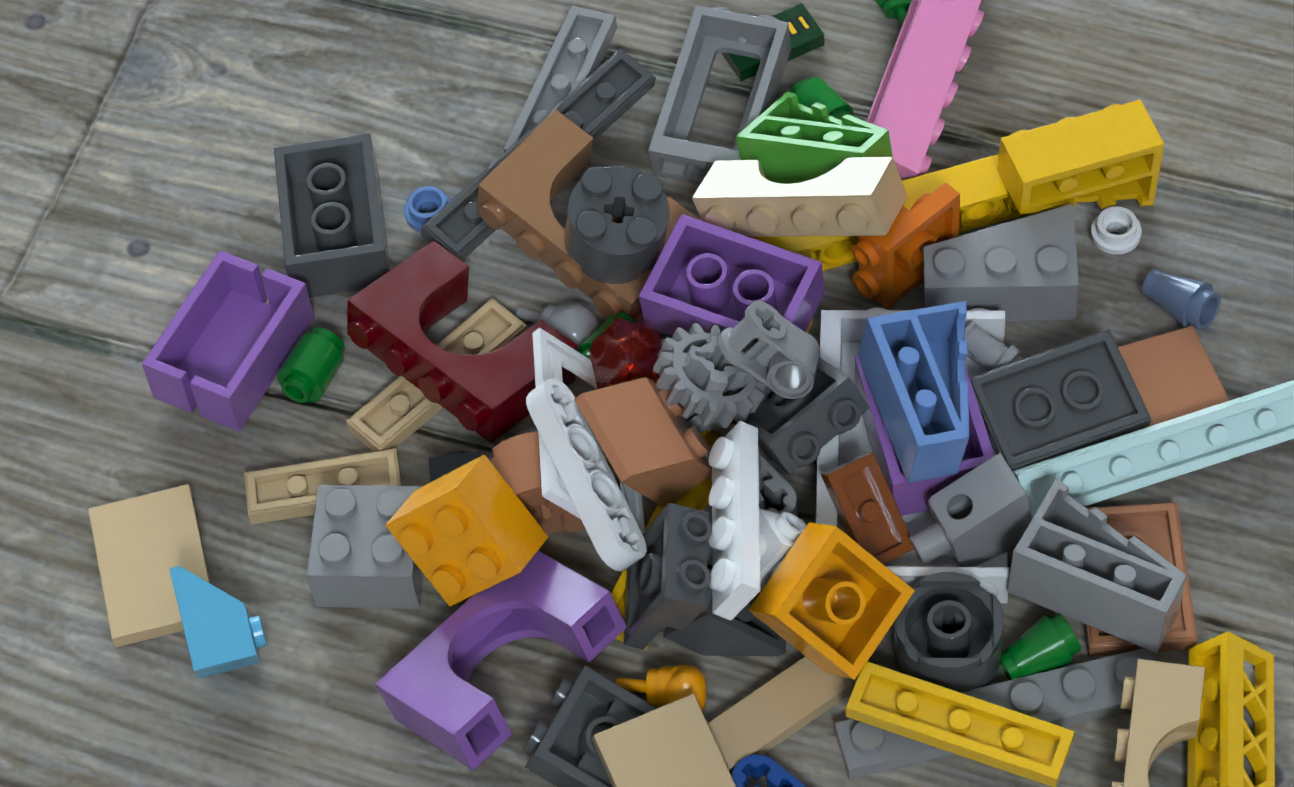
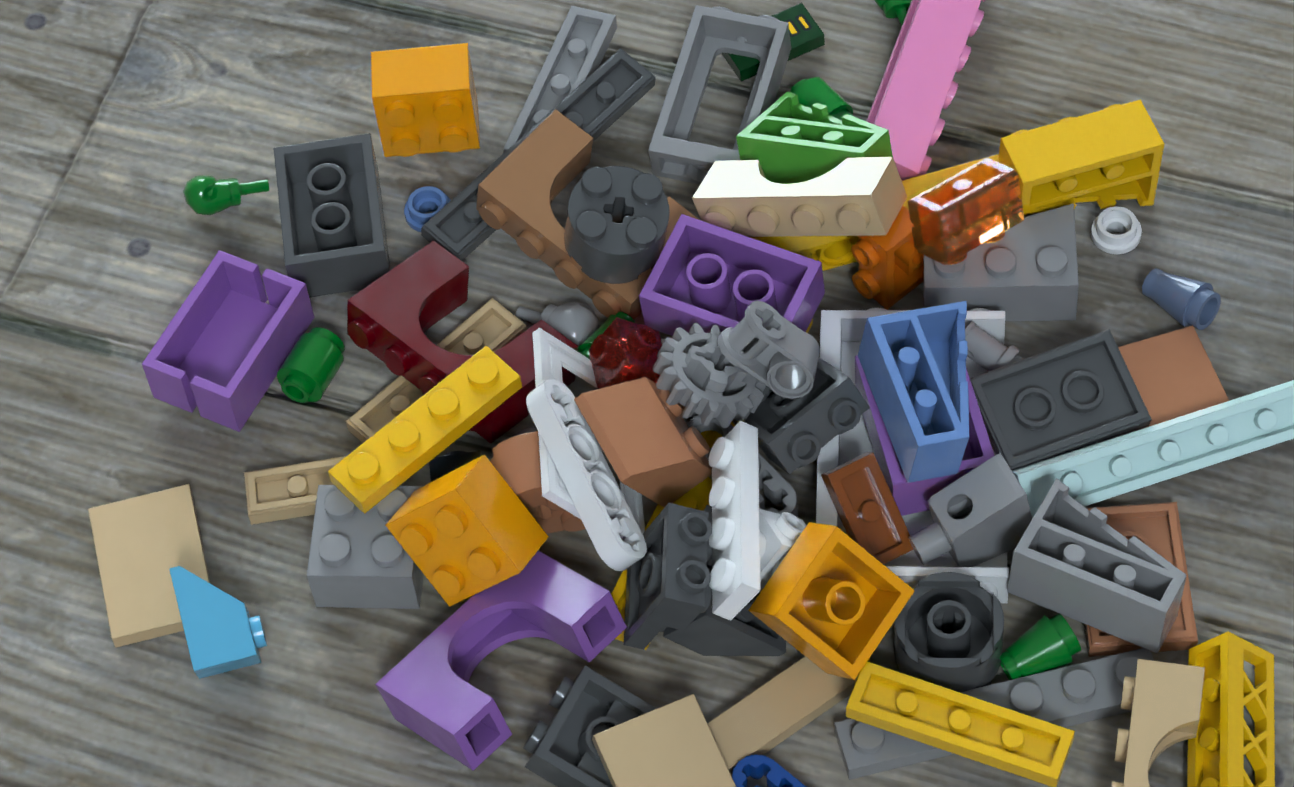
(212, 196): none -> green piece
(425, 100): none -> light orange brick
(425, 429): none -> yellow plate
(669, 685): light orange piece -> none
(966, 211): none -> clear orange brick

